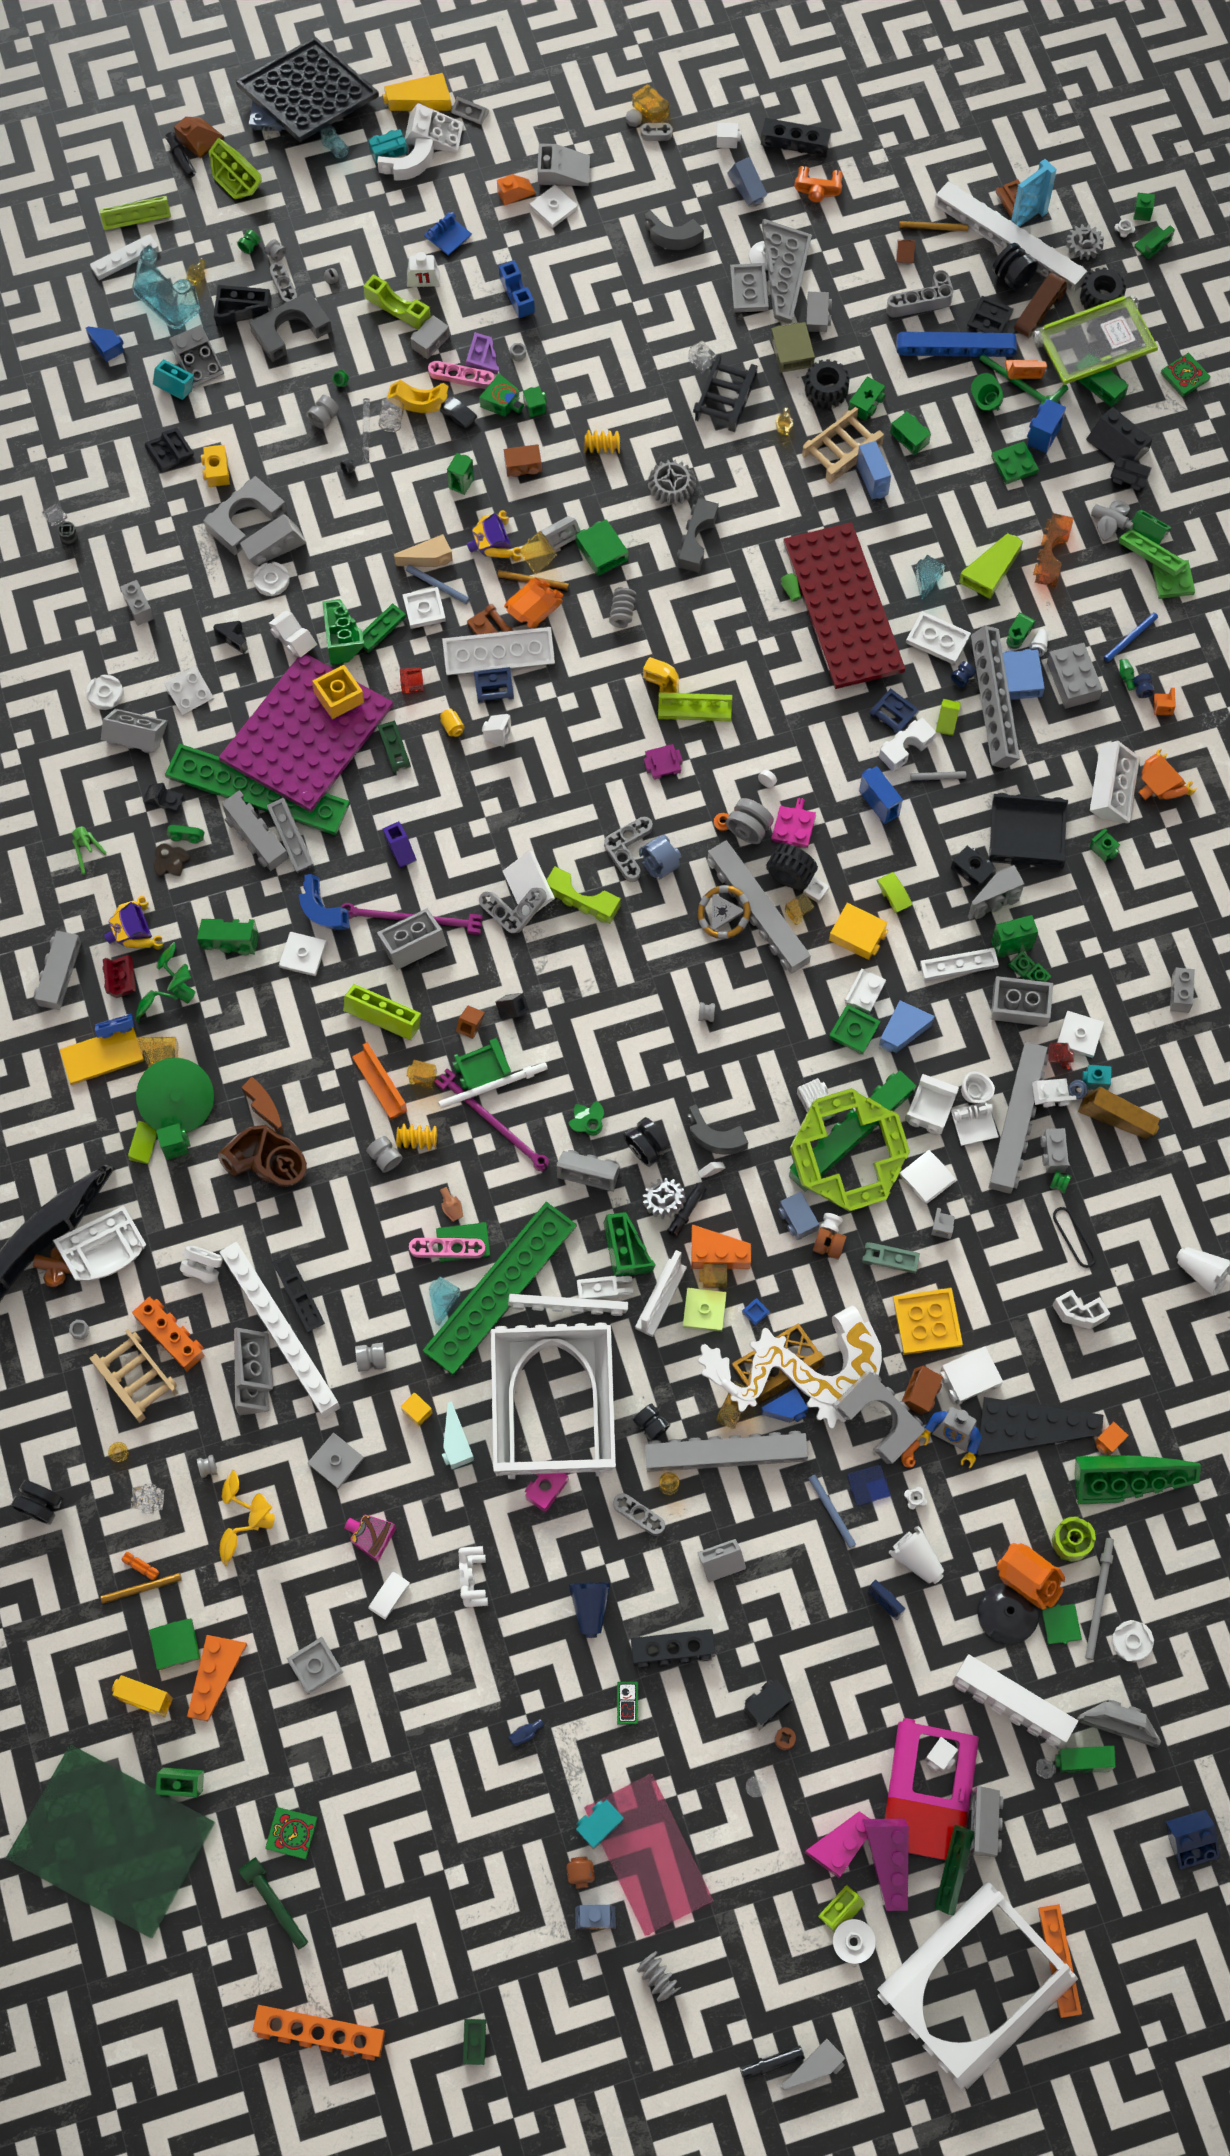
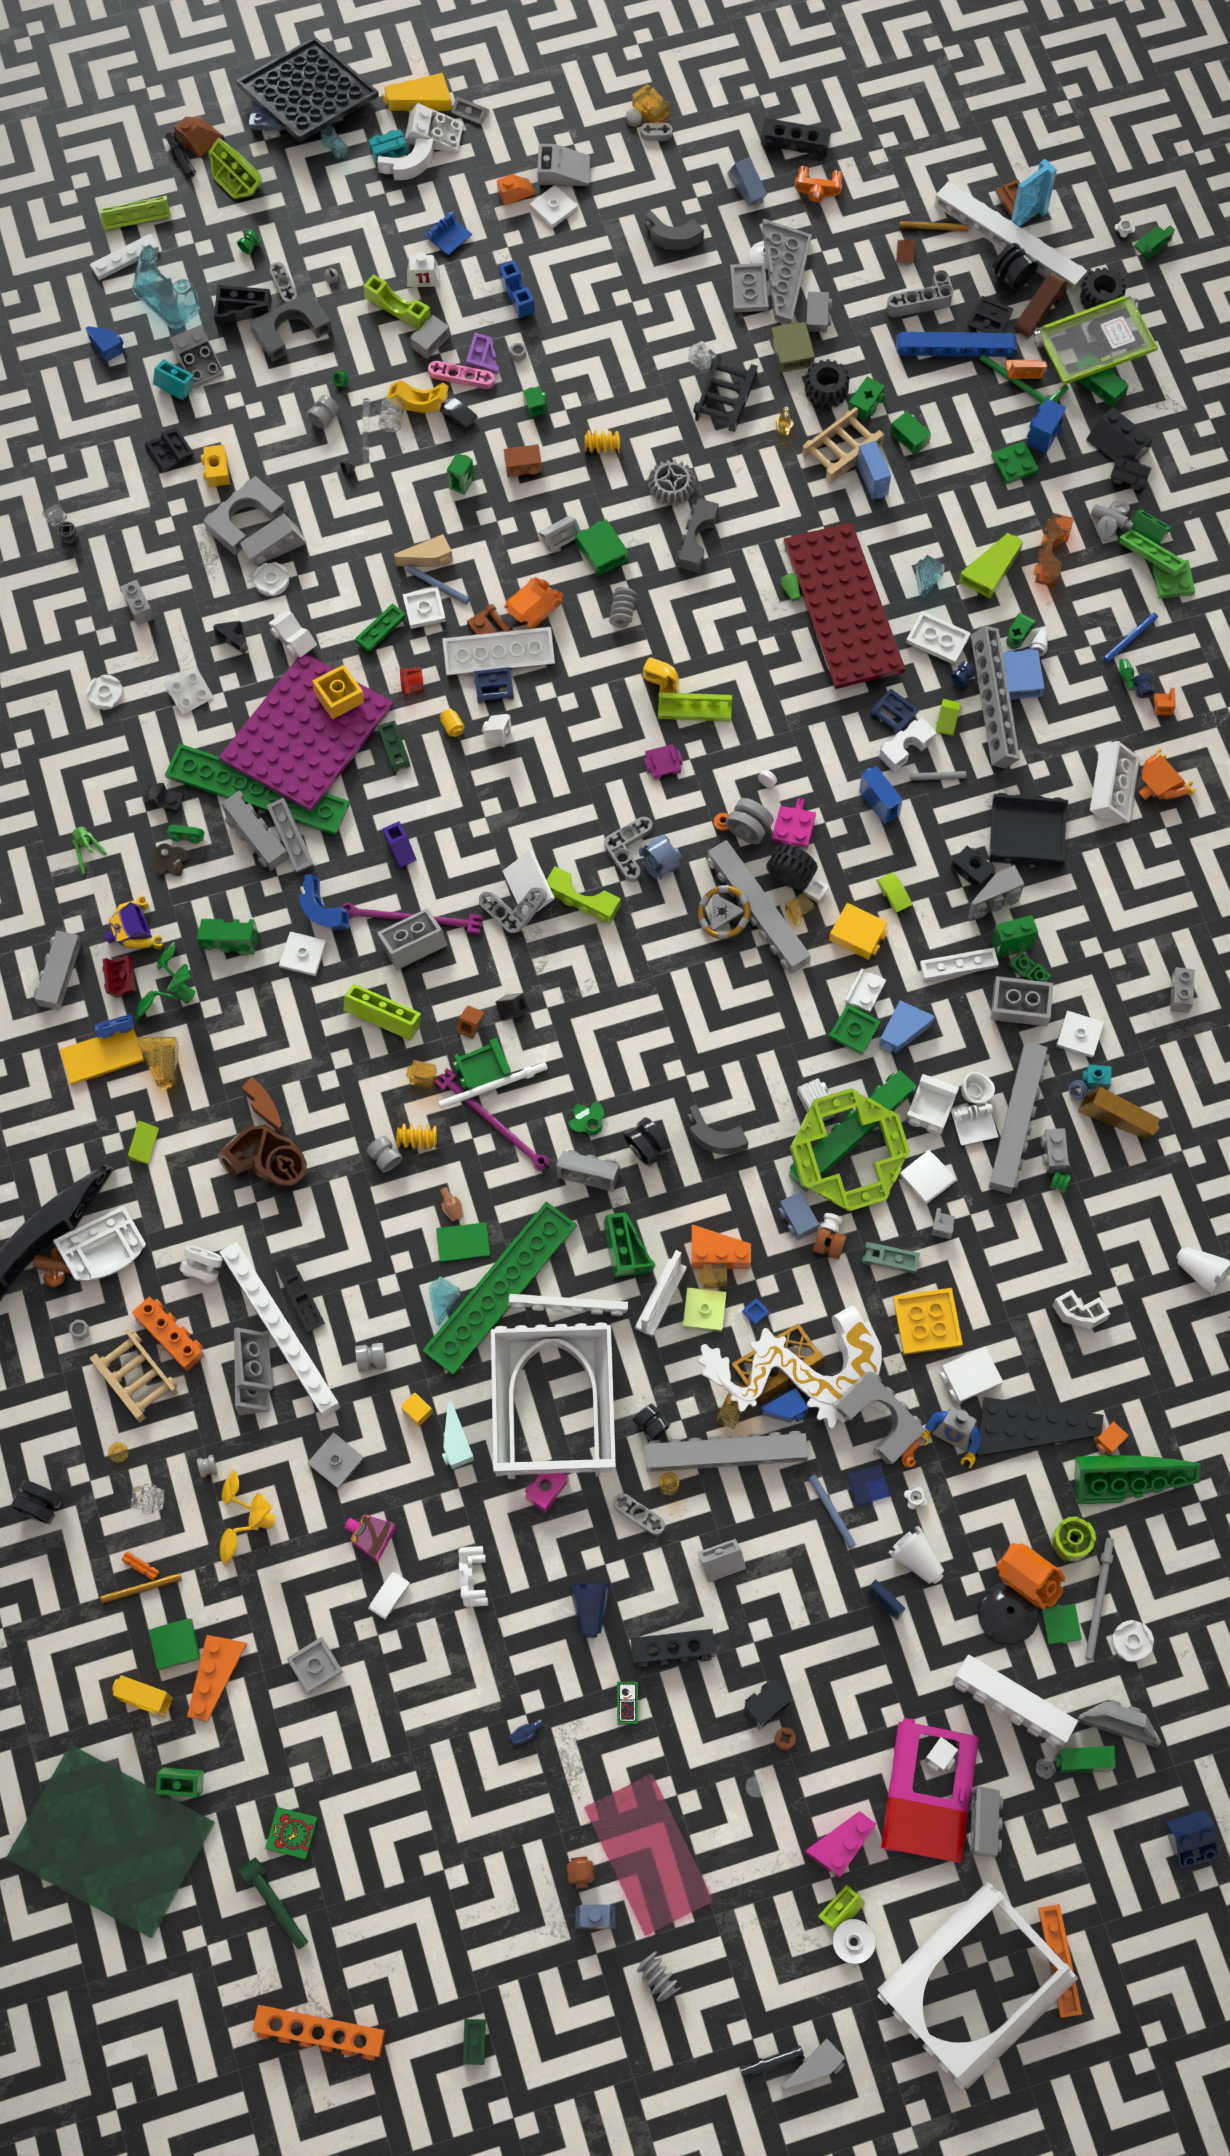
(133, 730): light grey slope -> none
(173, 1141): green brick -> none
(174, 1094): green dish -> none
(196, 272): clear yellow piece -> none
(275, 250): light grey wheel -> none
(342, 633): green wedge -> none
(380, 1082): orange fence -> none
(447, 1244): bright pink beam -> none
(492, 537): torso -> none
(501, 397): green torso -> none
(524, 578): pearl gold bar -> none
(538, 552): clear yellow piece -> none
(599, 1823): teal brick -> none
(603, 1287): white hinge -> none
(666, 1195): light grey gear -> none
(683, 1214): black pin -> none
(706, 1012): light grey wheel -> none
(711, 1169): white tile -> none
(728, 135): white brick -> none
(890, 1858): magenta wedge -> none
(922, 1390): dark orange brick -> none
(954, 1869): dark green plate -> none
(987, 392): green piece -> none
(1051, 1092): white bracket -> none
(1061, 1053): clear red bracket -> none
(1074, 675): light grey brick -> none
(1081, 1233): black piece -> none
(1085, 242): light grey gear -> none
(1105, 852): green brick -> none
(1143, 206): green brick -> none
(1185, 374): green tile -> none

